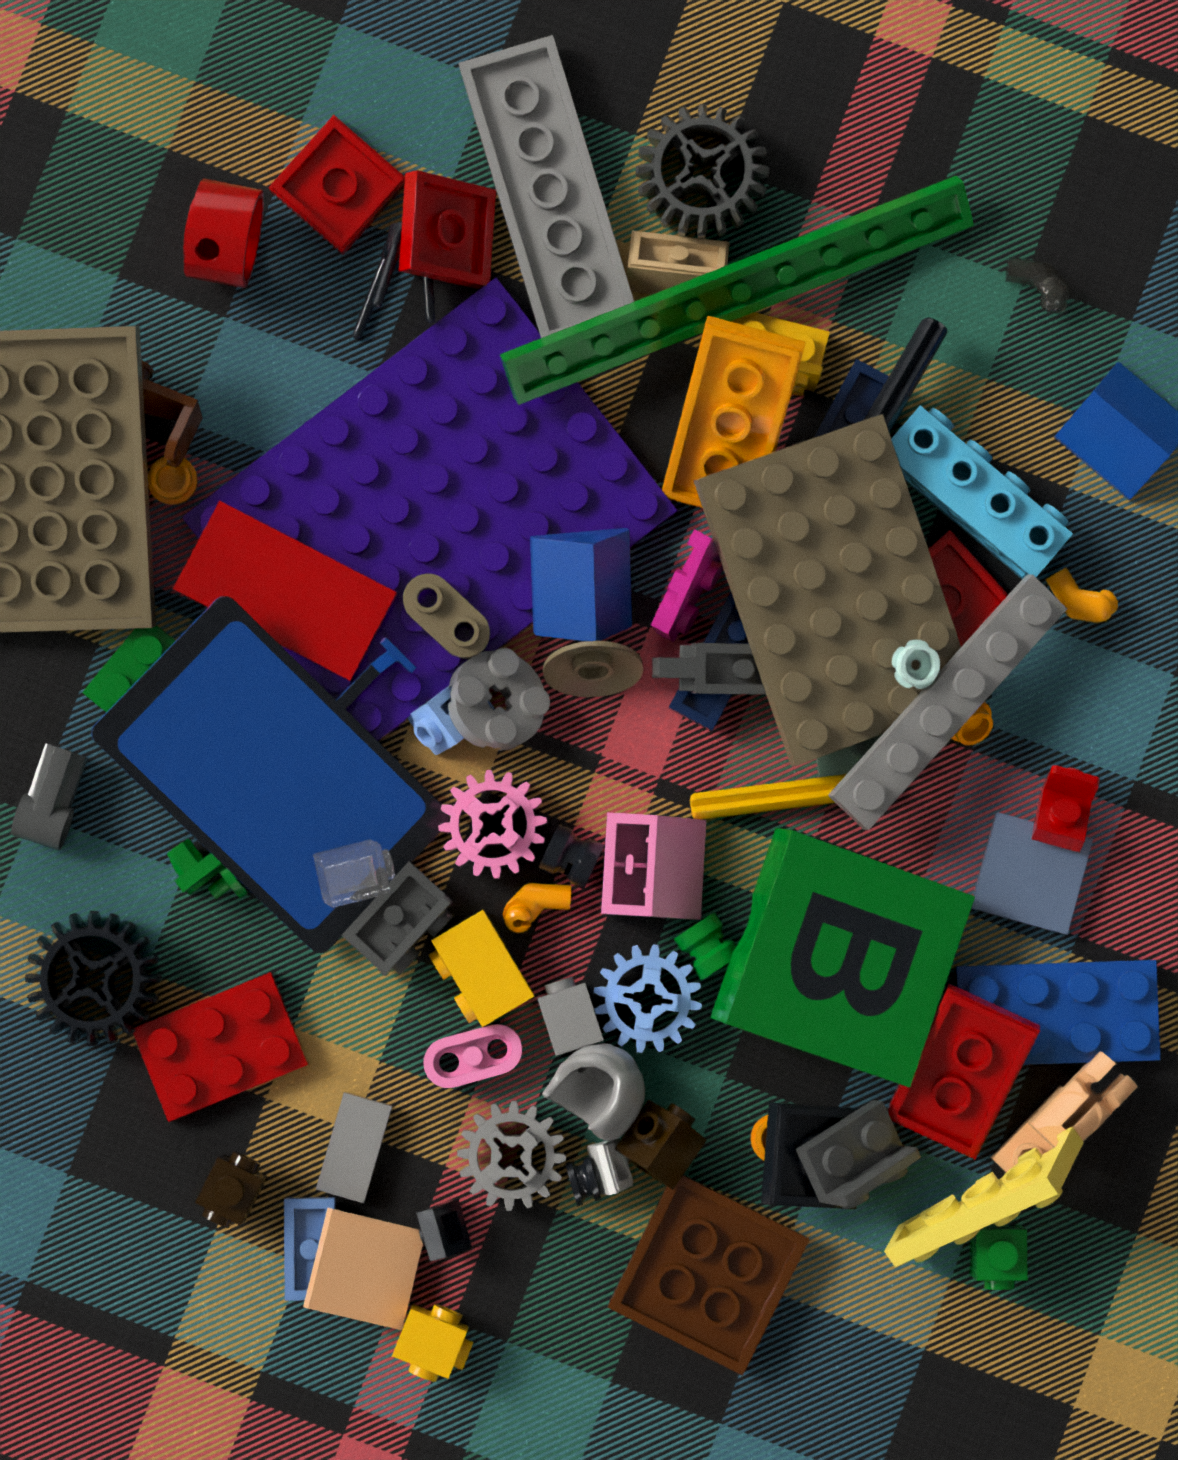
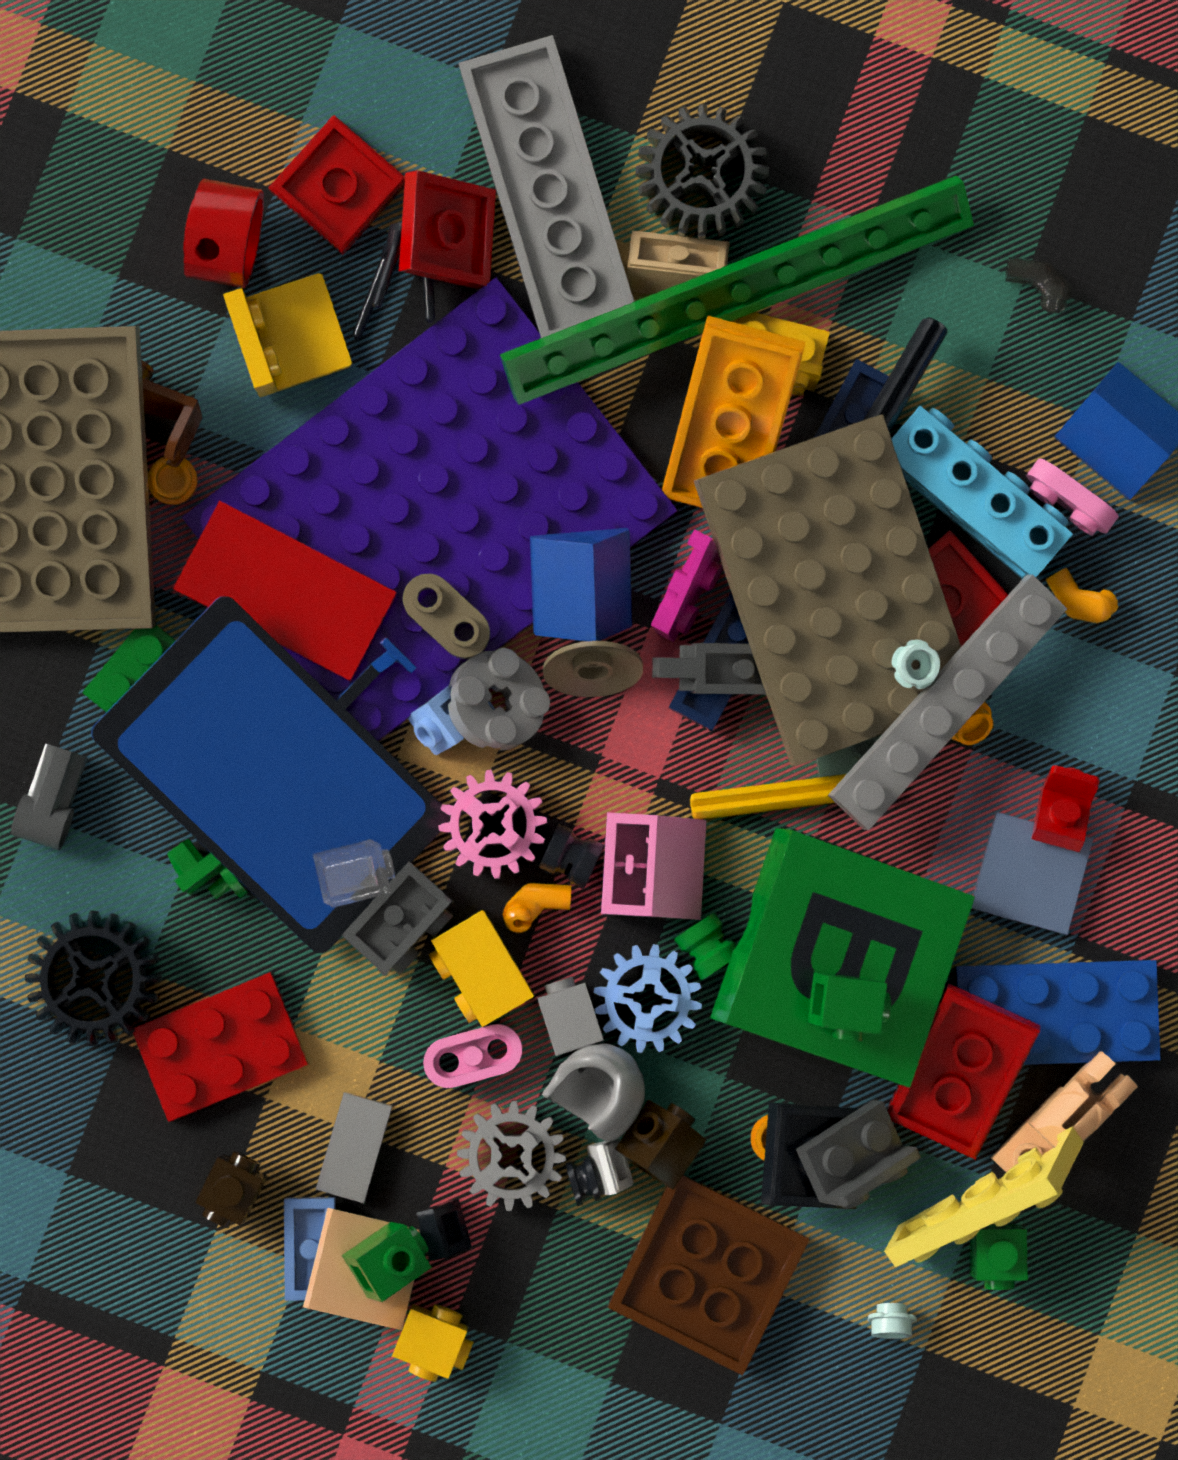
(288, 334): none -> yellow bracket
(388, 1260): none -> green brick
(848, 1005): none -> green brick
(891, 1321): none -> light aqua plate
(1087, 509): none -> bright pink plate

